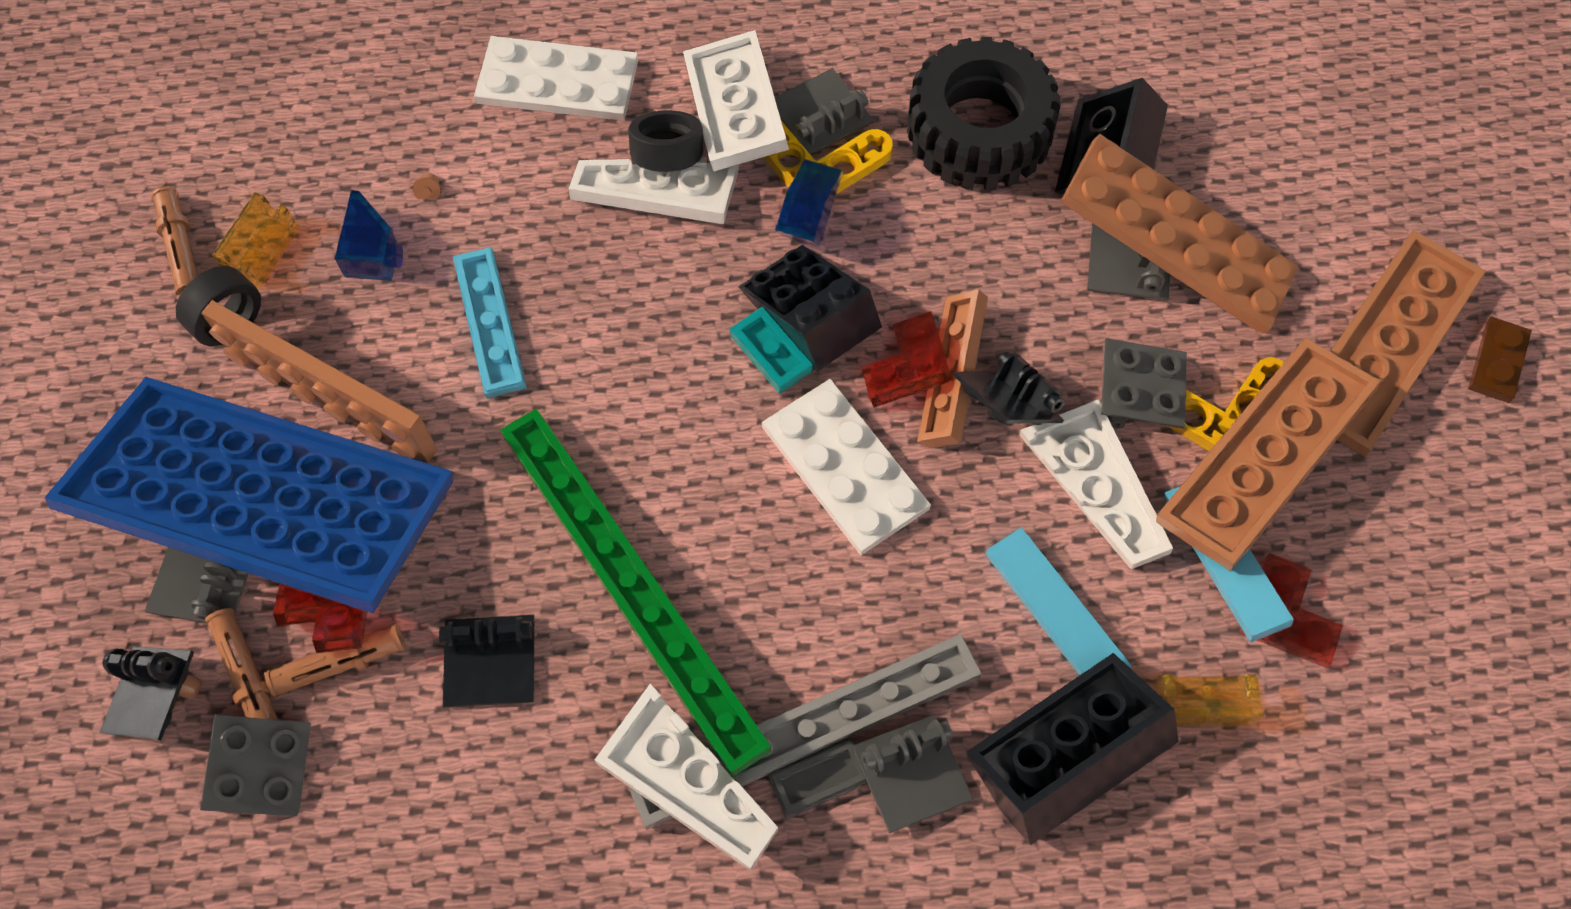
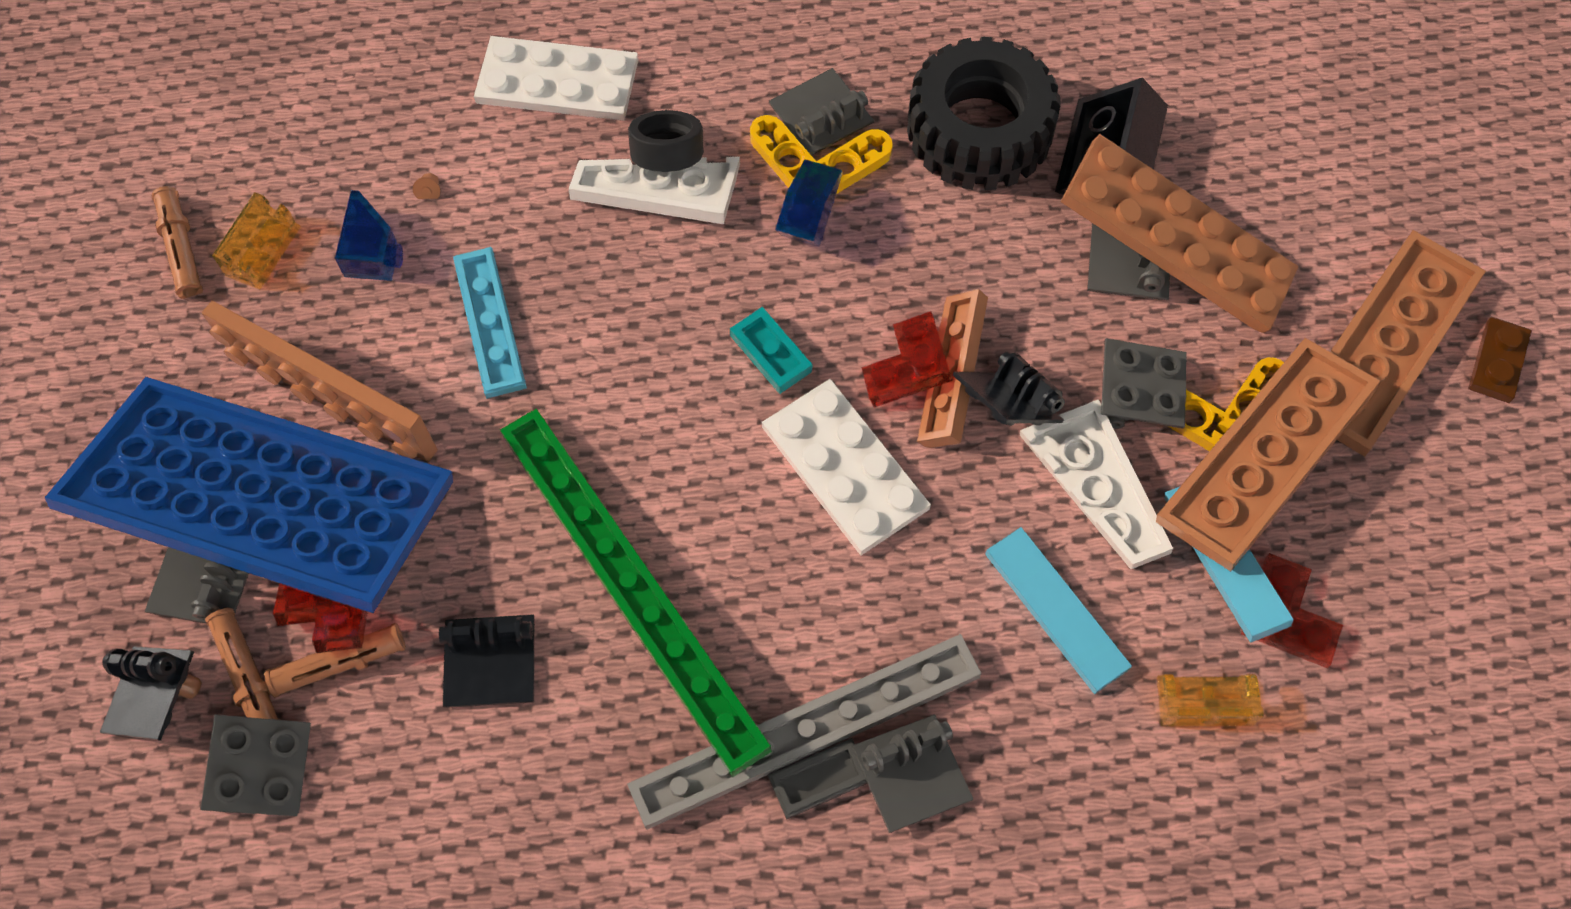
(216, 285): black tyre -> none
(681, 776): white wing -> none
(735, 101): white plate -> none
(814, 304): black slope -> none
(1074, 747): black slope -> none

